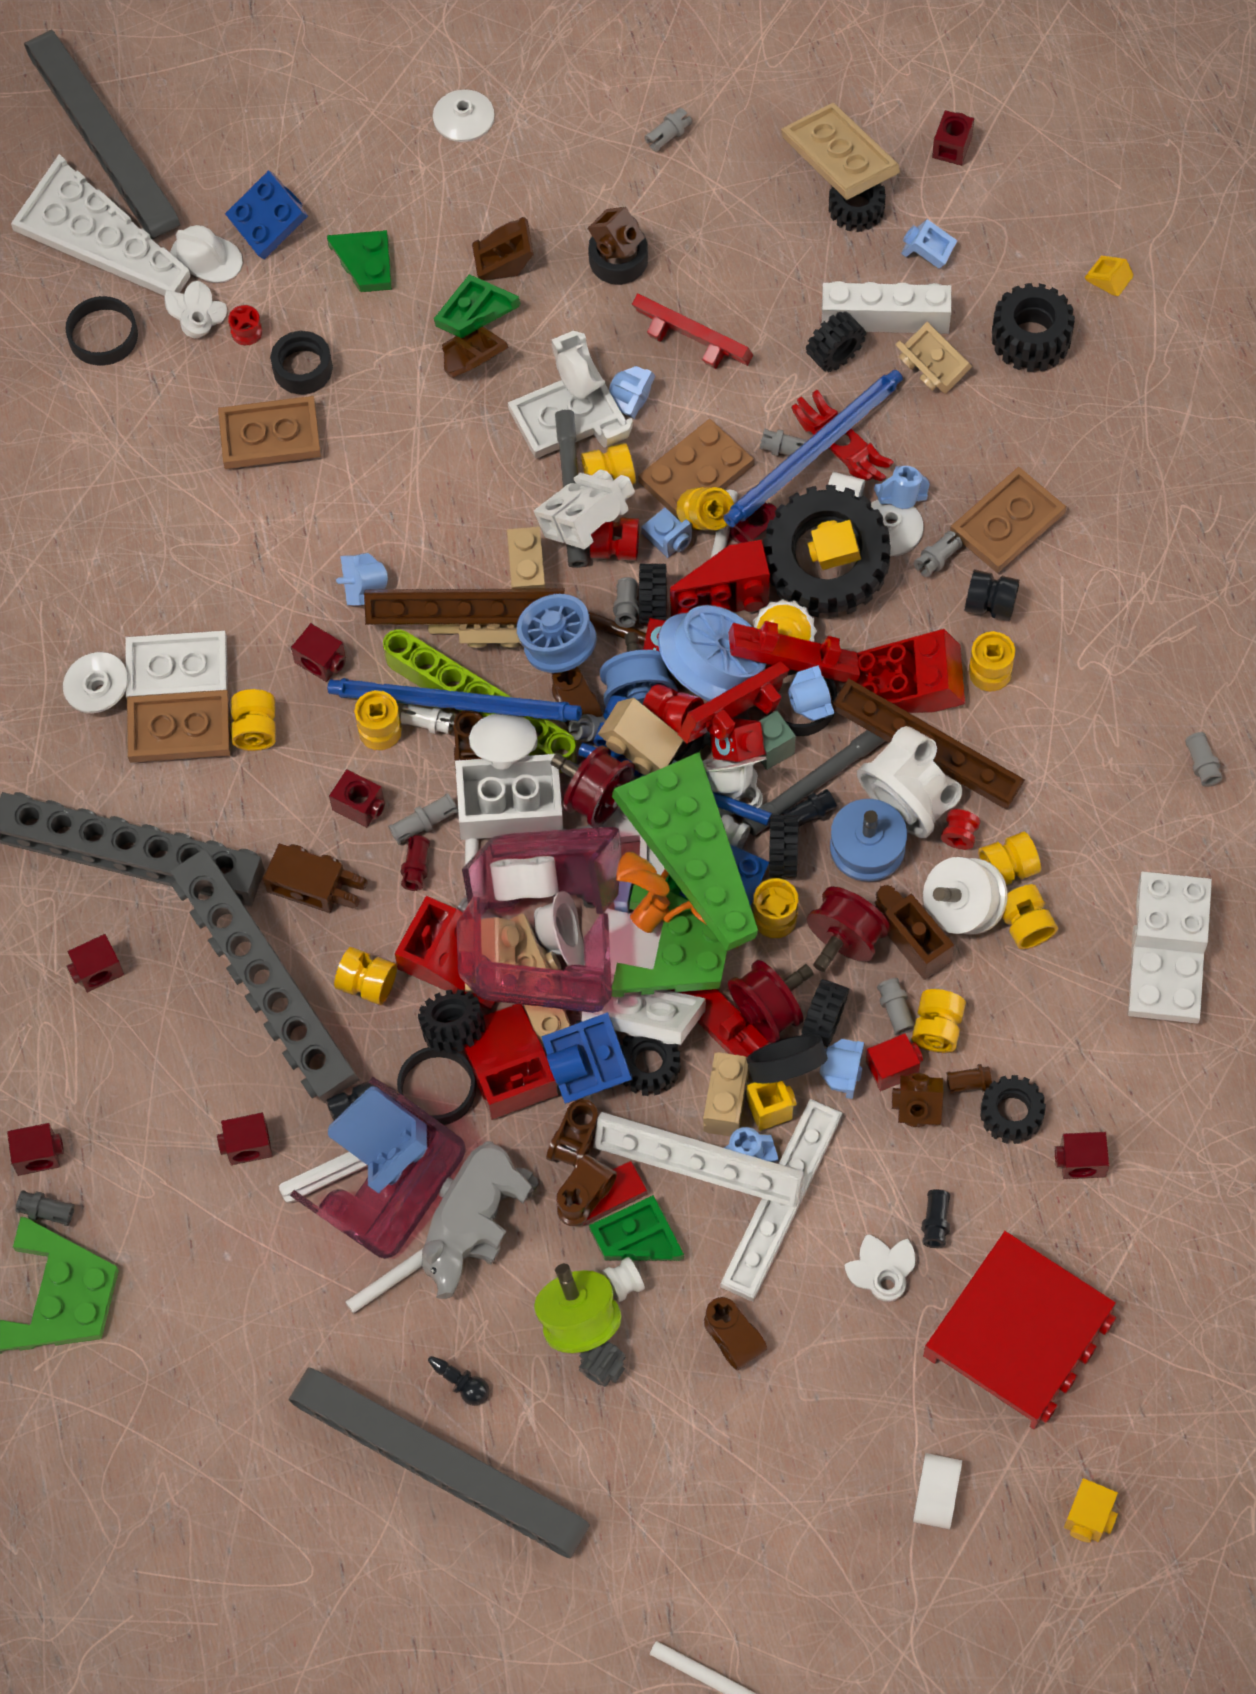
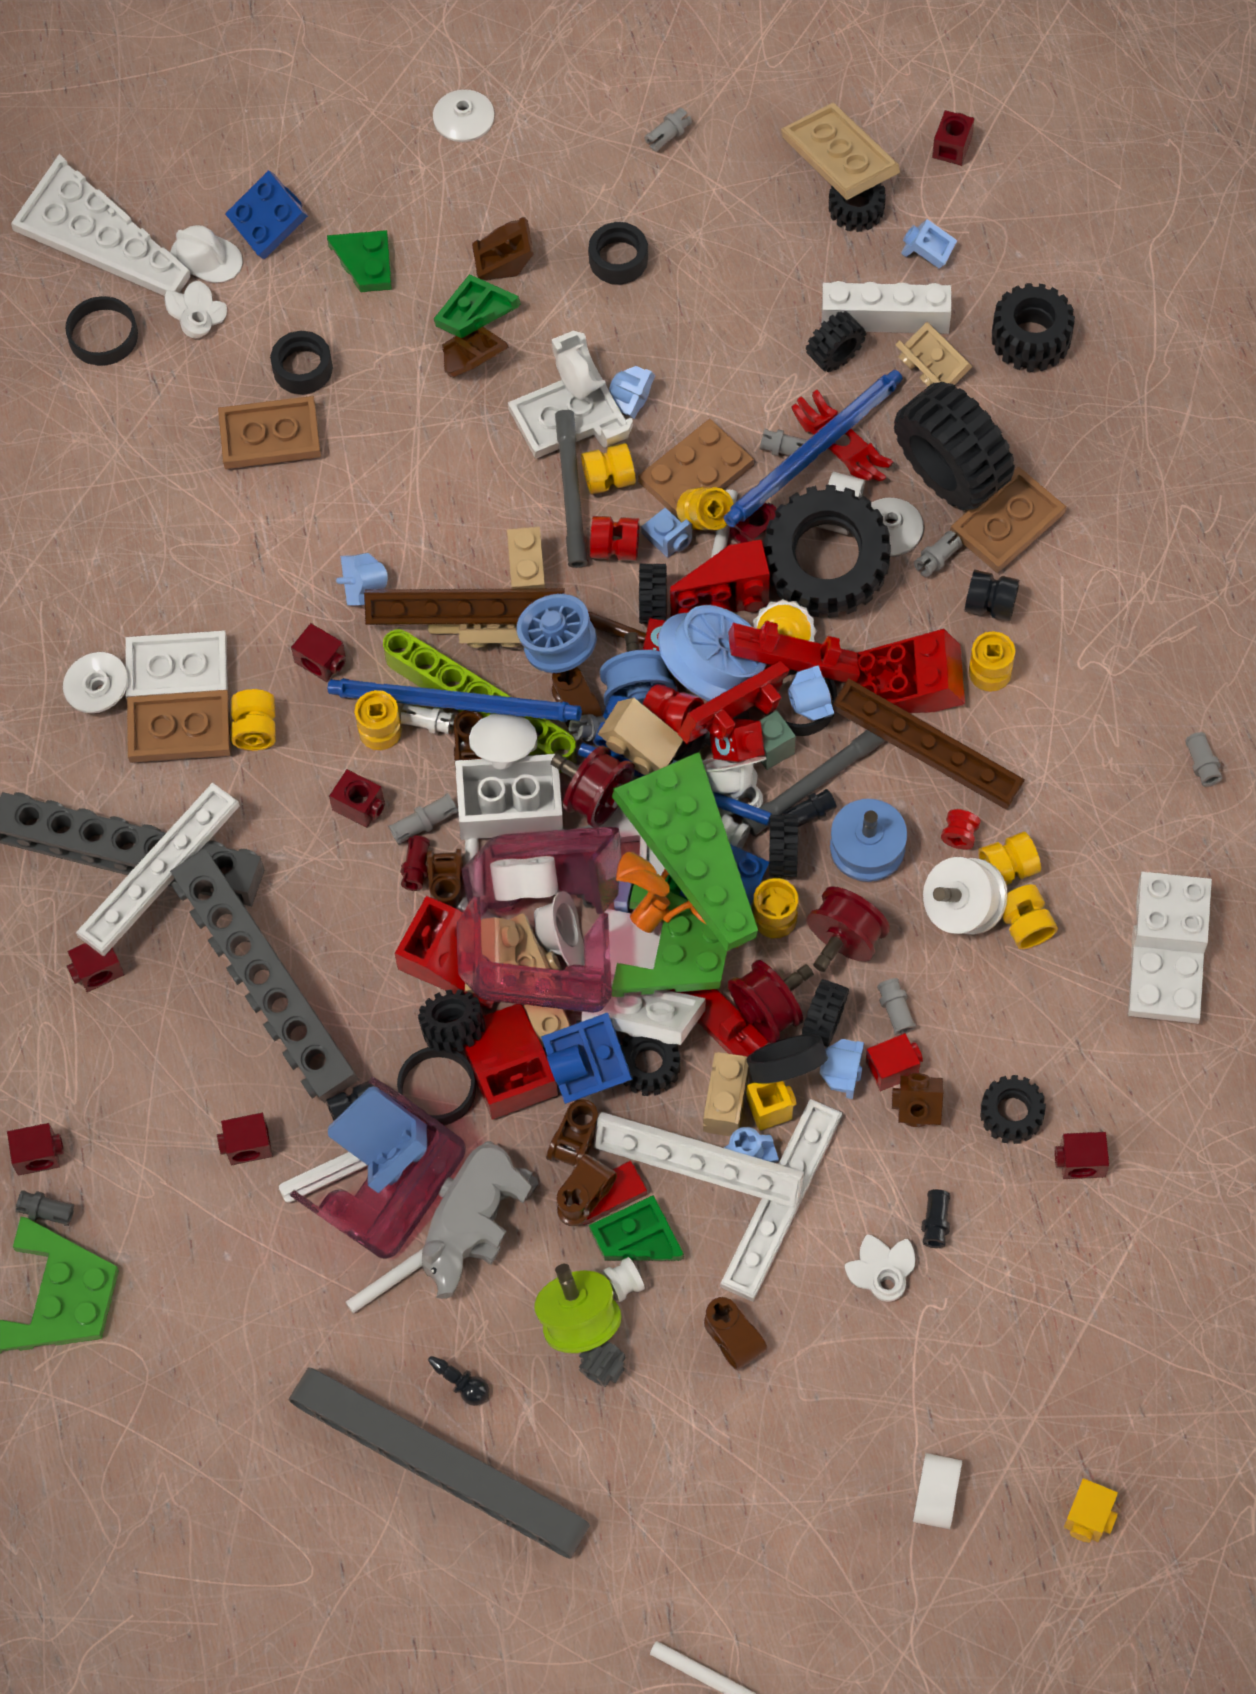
(102, 134): dark grey beam -> none
(153, 871): none -> white tile
(242, 317): red wheel -> none
(311, 879): reddish brown hinge -> none
(369, 977): yellow wheel -> none
(445, 876): none -> reddish brown piece
(584, 507): white hips -> none
(616, 233): reddish brown brick -> none
(626, 606): light grey pin -> none
(717, 344): red hinge -> none
(834, 544): yellow brick -> none
(903, 488): light blue piece -> none
(911, 781): white piece -> none
(914, 932): reddish brown hinge -> none
(938, 1020): yellow wheel -> none
(954, 445): none -> black tyre
(969, 1079): reddish brown pin -> none
(1022, 1328): red panel -> none
(1110, 274): yellow slope -> none

